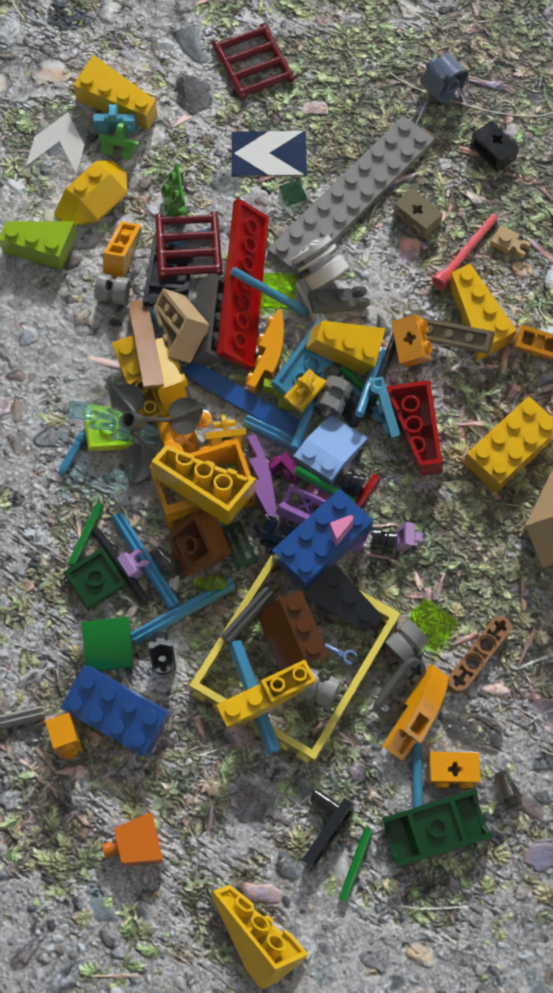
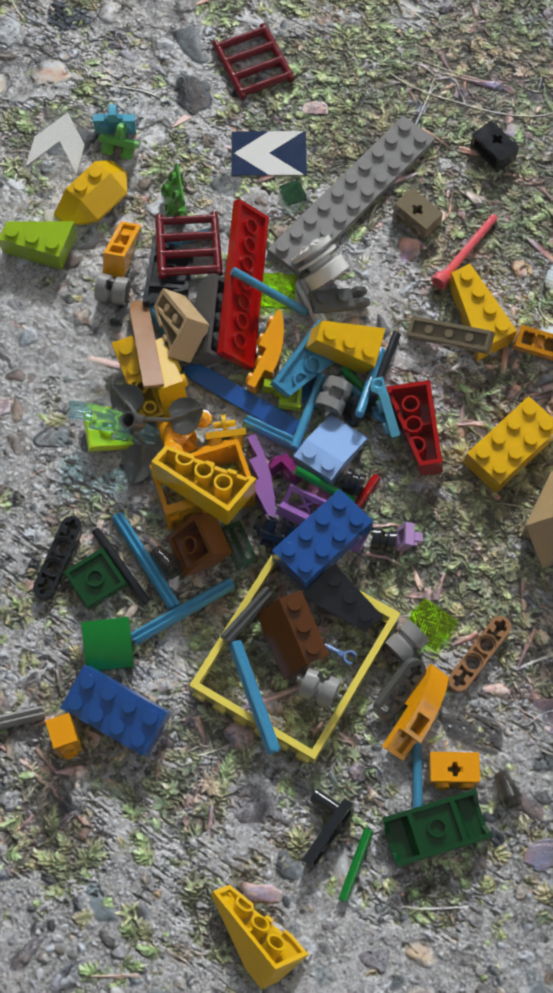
(59, 558): none -> black beam
(73, 451): dark azure piece -> none
(86, 533): green bar -> none
(103, 86): yellow wedge -> none
(131, 564): lavender tile -> none
(136, 842): orange torso -> none
(162, 654): black hips -> none
(211, 583): clear neon green arm -> none
(267, 695): yellow slope -> none
(305, 390): yellow hips -> none
(340, 528): bright pink slope -> none
(404, 333): light orange brick -> none
(444, 77): sand blue brick -> none
(507, 240): tan plate -> none

